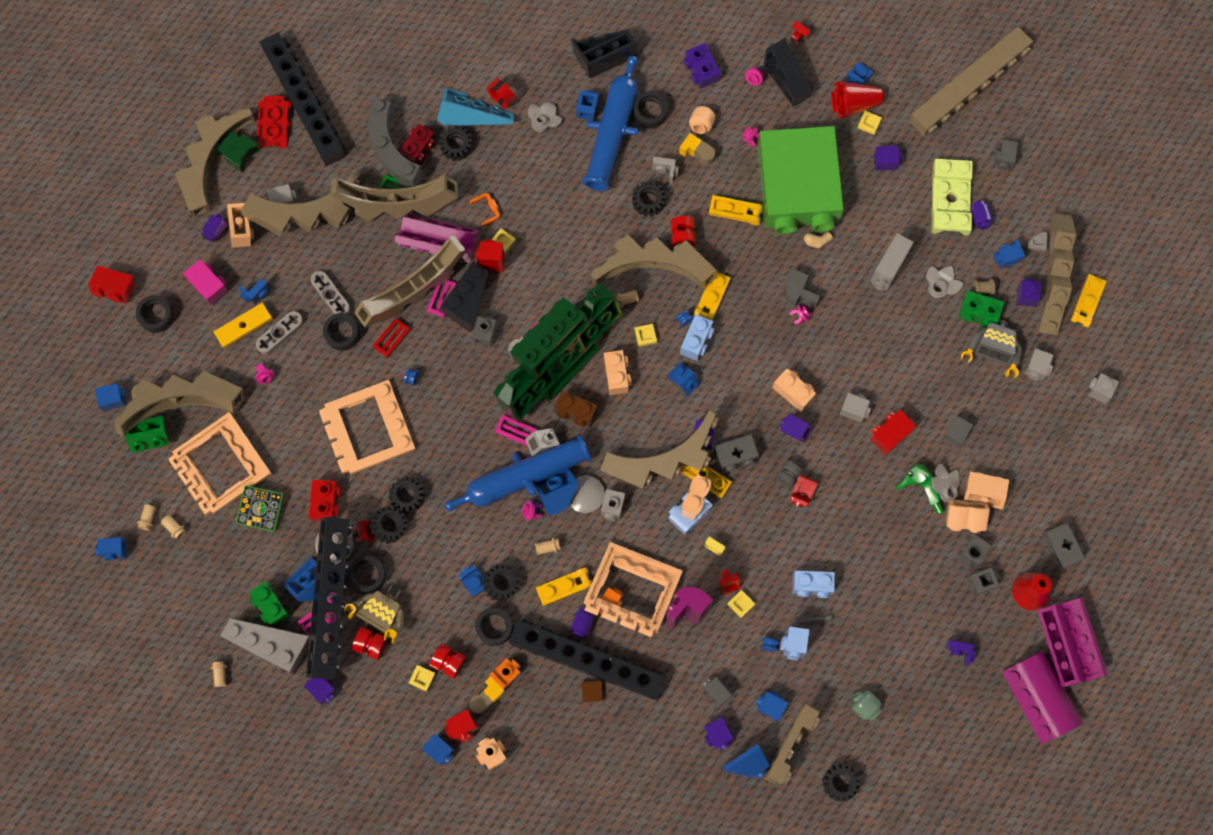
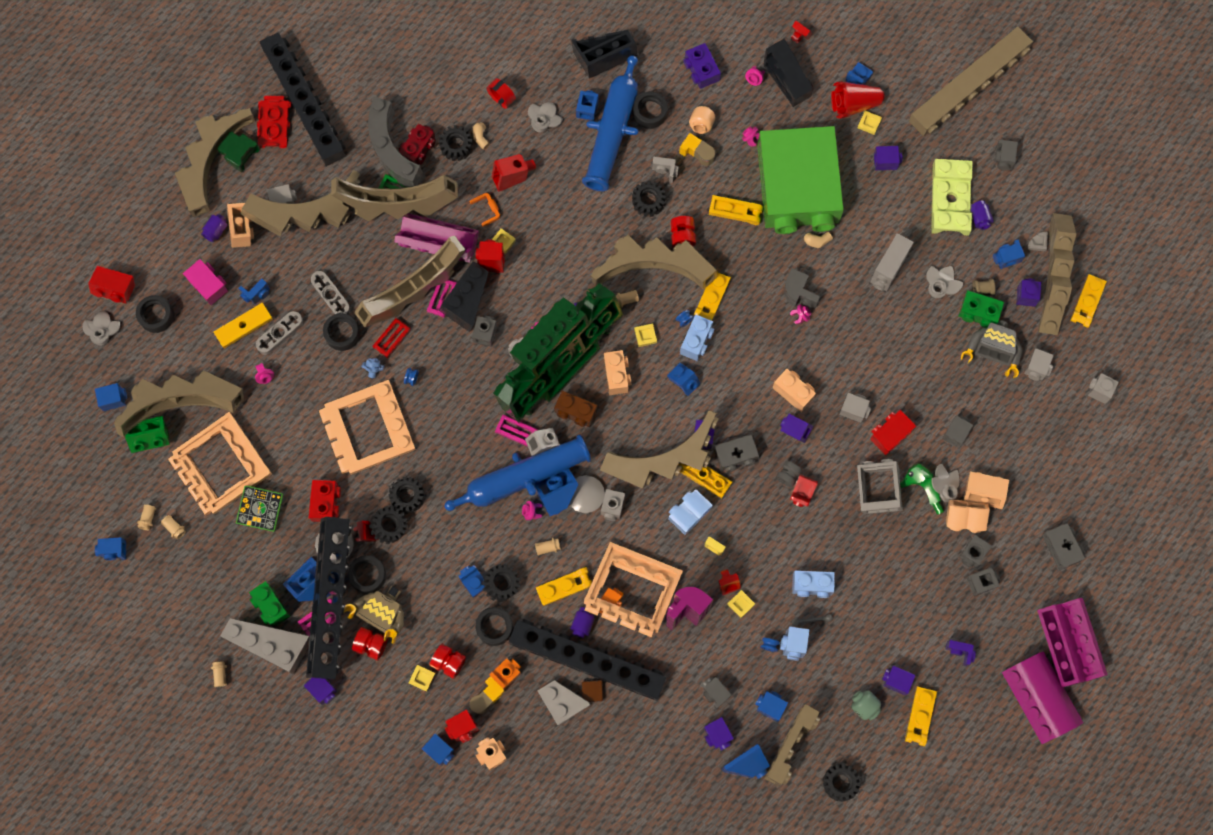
(100, 326): none -> light grey plate
(373, 366): none -> medium blue plant
(458, 110): dark azure wedge -> none
(478, 130): none -> tan arm
(511, 171): none -> red torso
(562, 702): none -> light grey wing
(696, 495): light nougat brick -> none
(882, 506): none -> light grey window
(898, 680): none -> dark purple brick
(920, 715): none -> yellow plate
(1032, 590): red cone -> none

